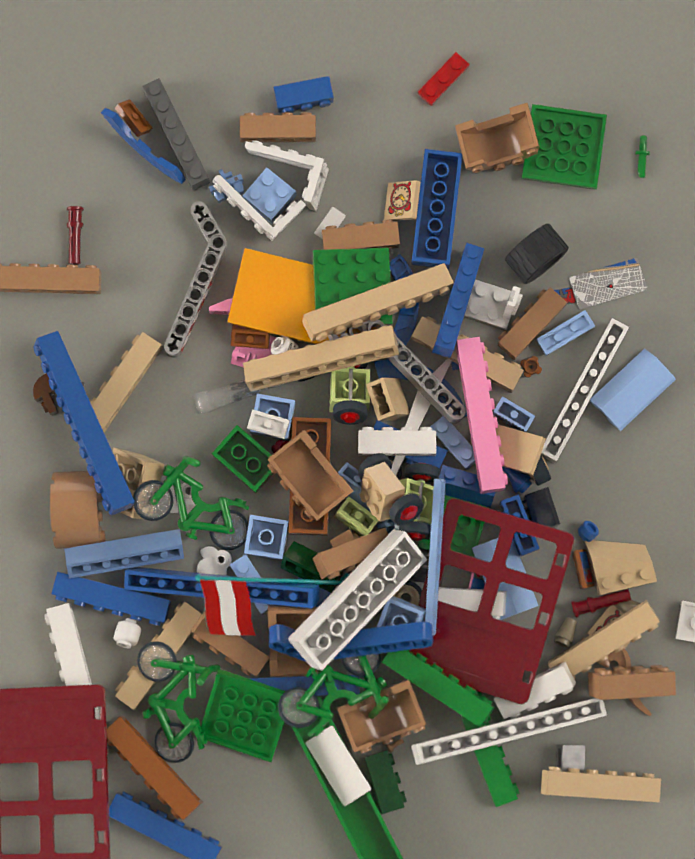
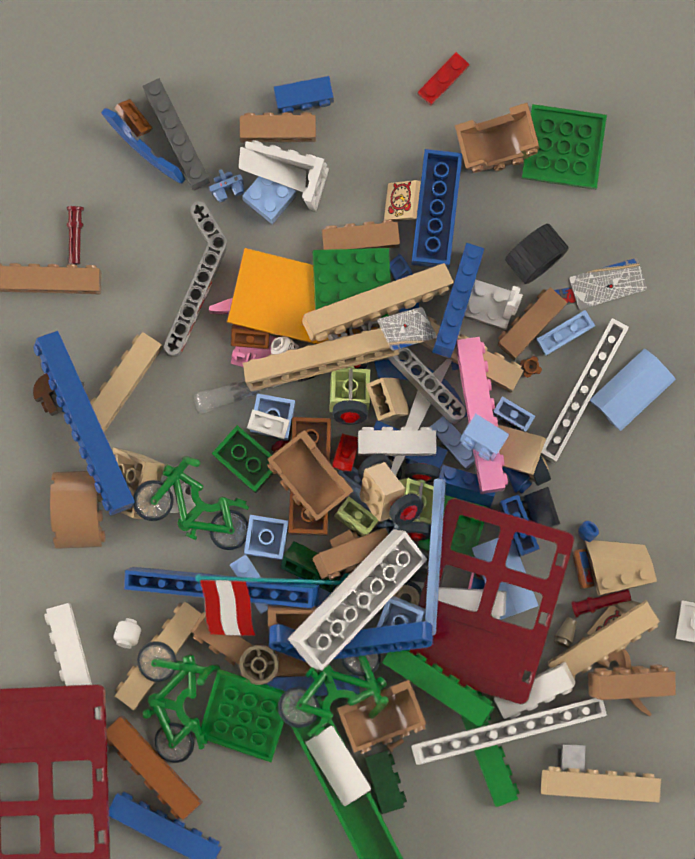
(112, 598): blue brick -> none
(124, 553): medium blue brick -> none
(211, 562): white plate -> none
(249, 212): white bracket -> none
(256, 671): none -> dark tan cylinder
(272, 169): none -> white sticker
(333, 217): white sticker -> none
(346, 452): none -> red plate
(407, 328): none -> light grey sticker
(483, 438): none -> light blue brick
(642, 156): green piece -> none

